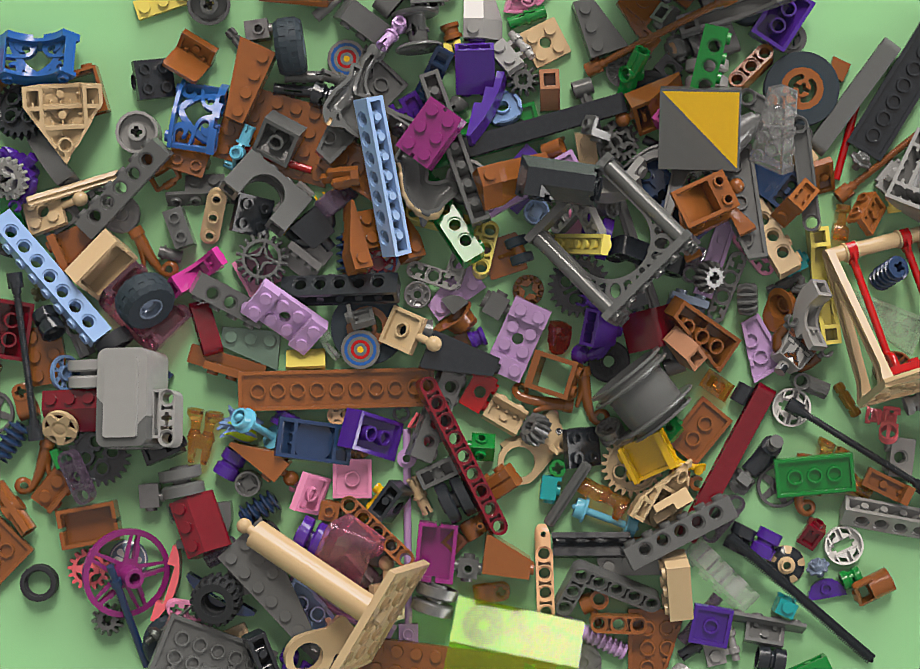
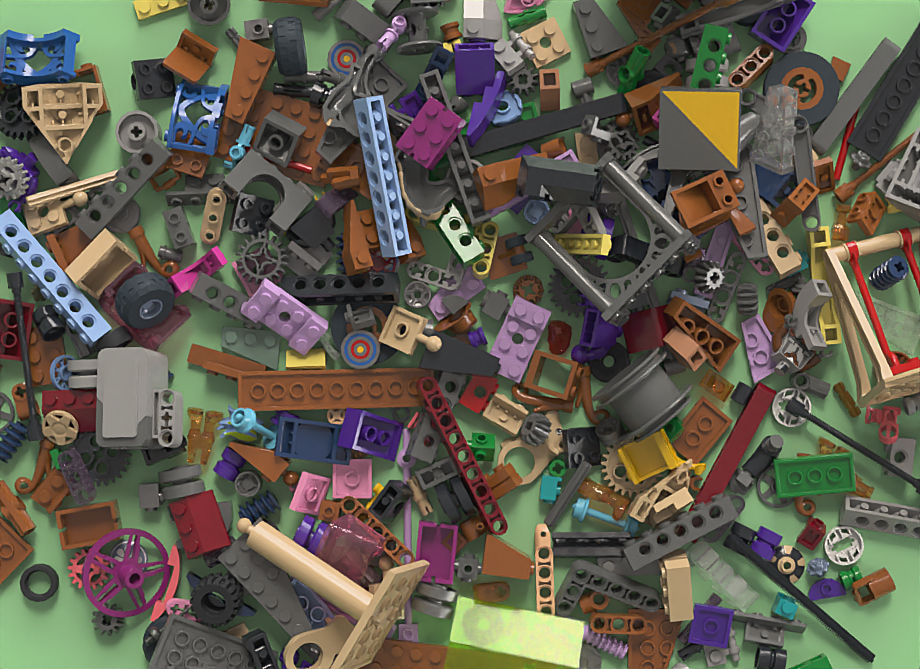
(116, 584): dark blue bar -> none
(206, 328): dark red beam -> none
(888, 486): dark orange bracket -> none

